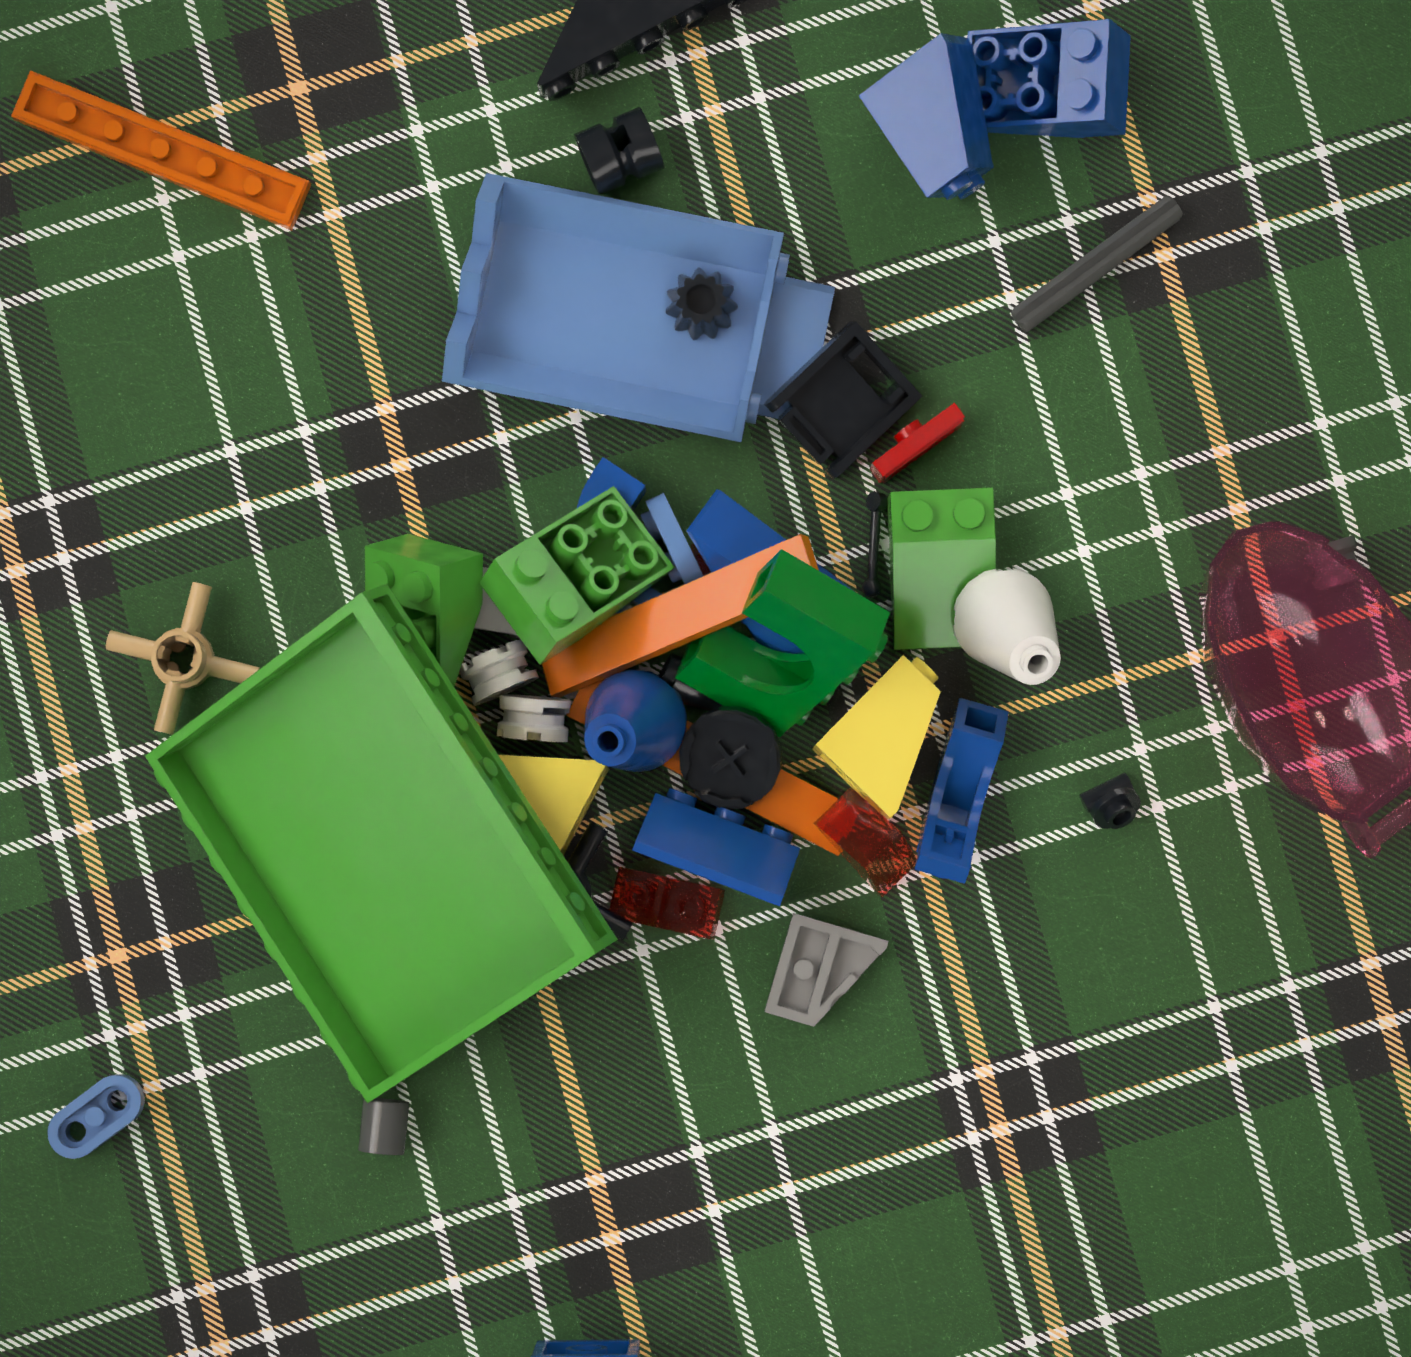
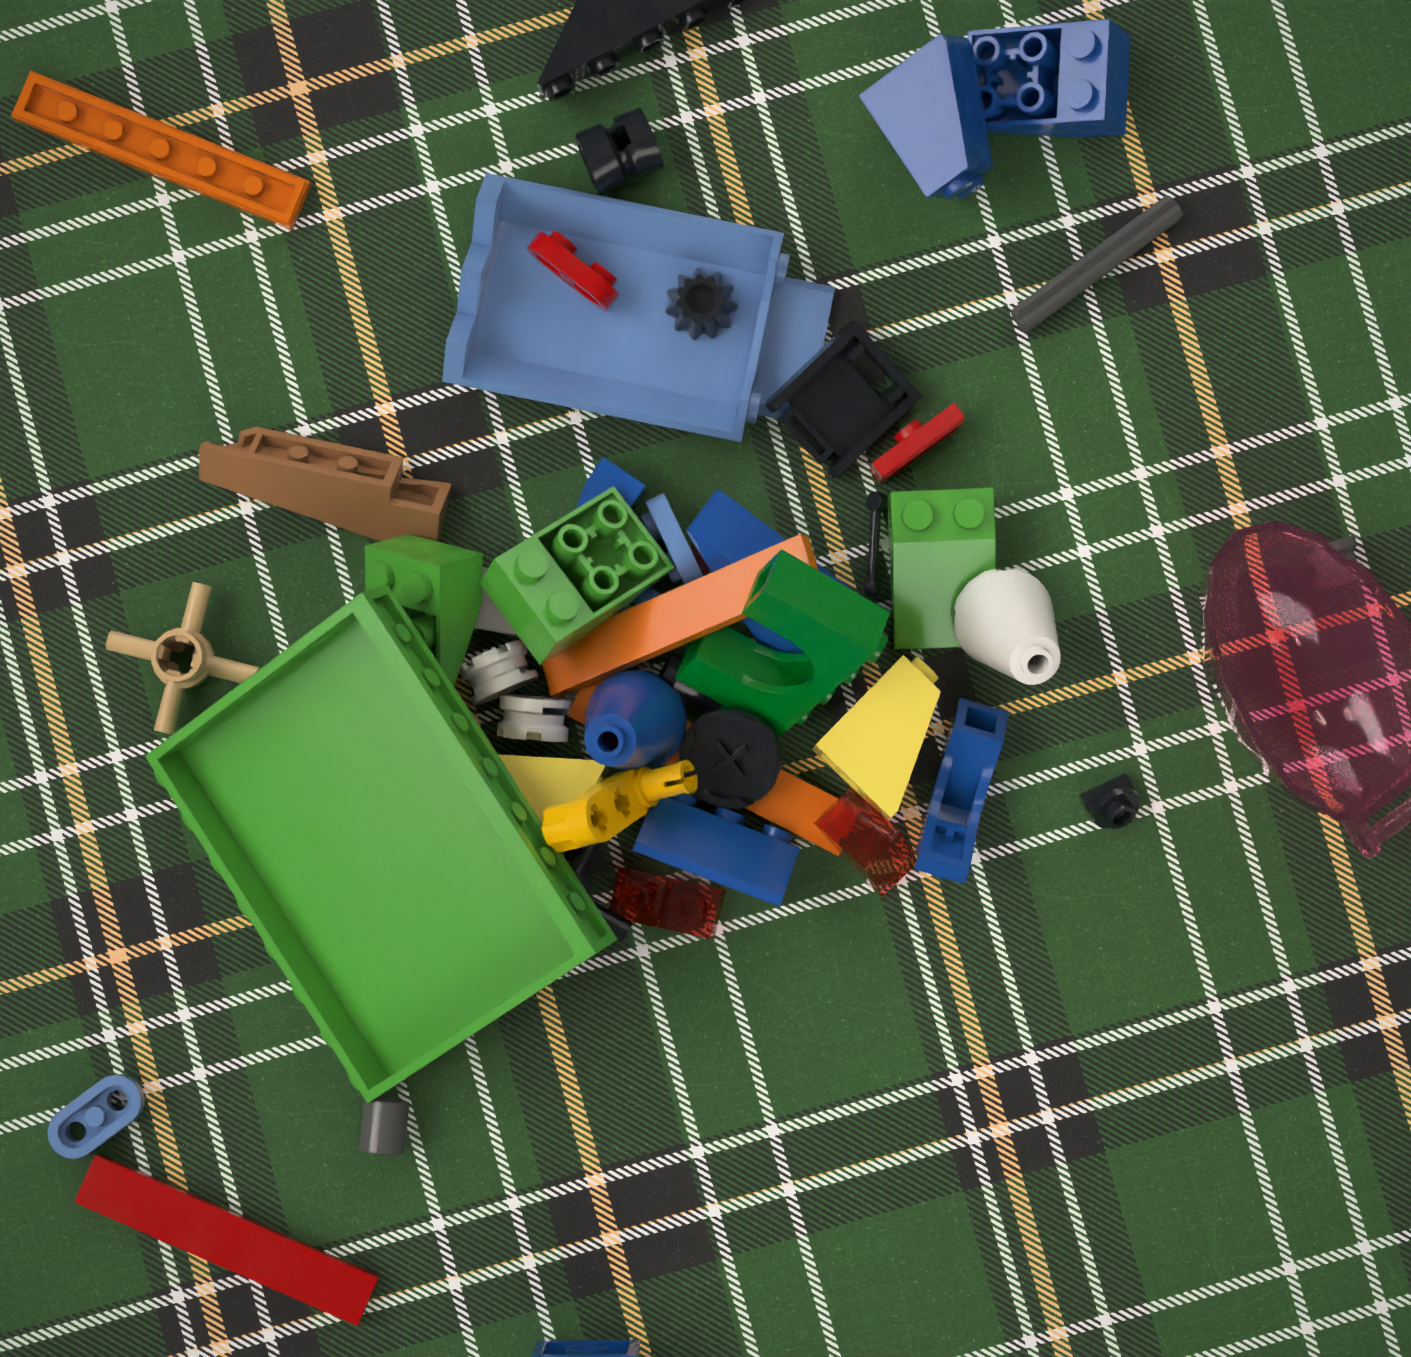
(227, 1239): none -> red tile
(328, 483): none -> medium nougat wedge
(558, 256): none -> red plate
(613, 805): none -> yellow beam
(818, 968): light grey wing -> none

